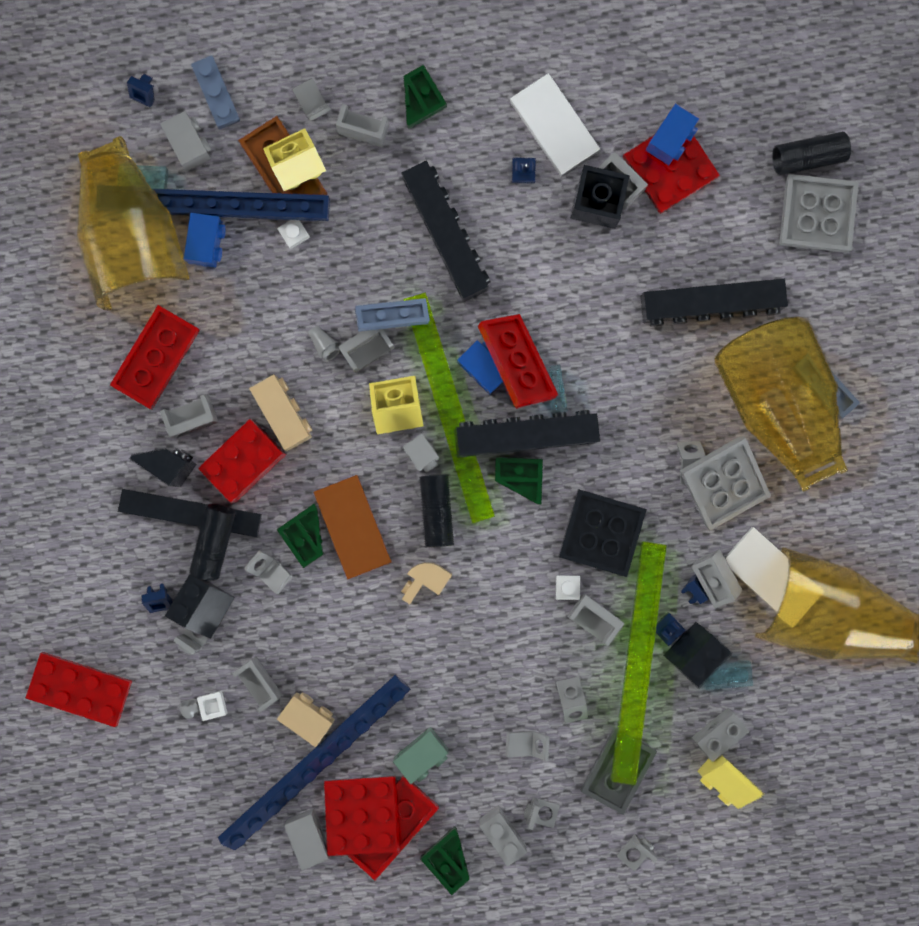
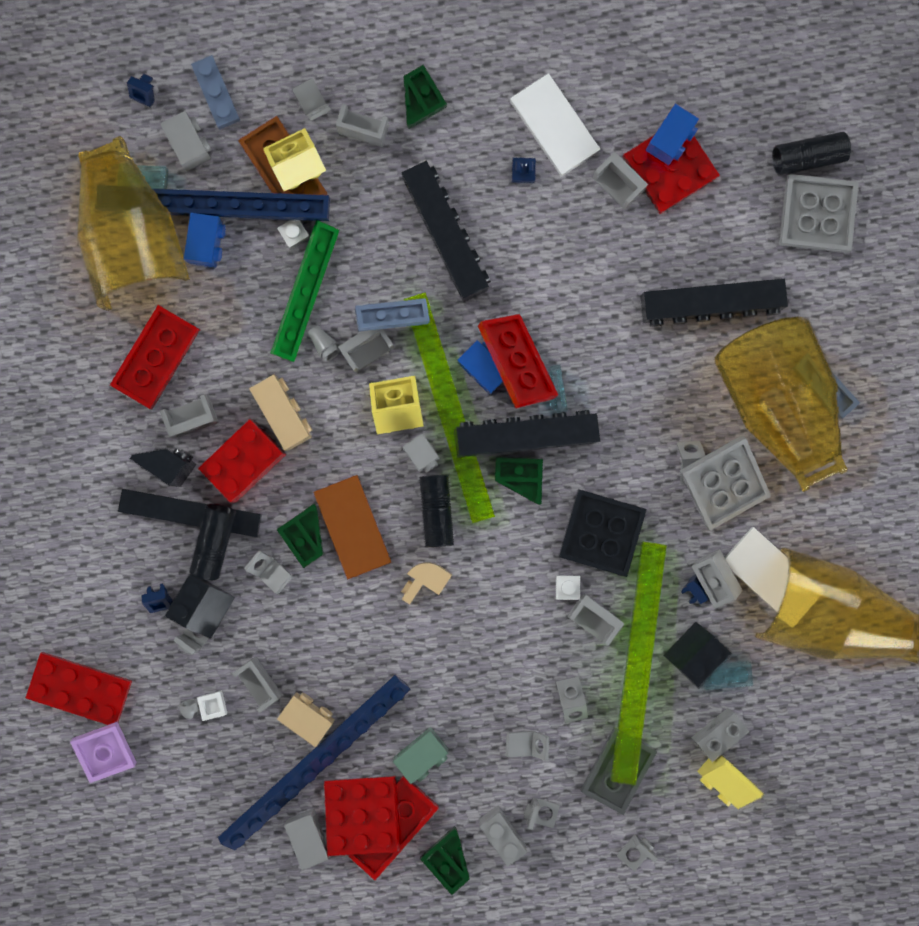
(103, 752): none -> lavender plate
(304, 291): none -> green plate
(600, 197): black slope -> none
(669, 629): dark blue tile -> none

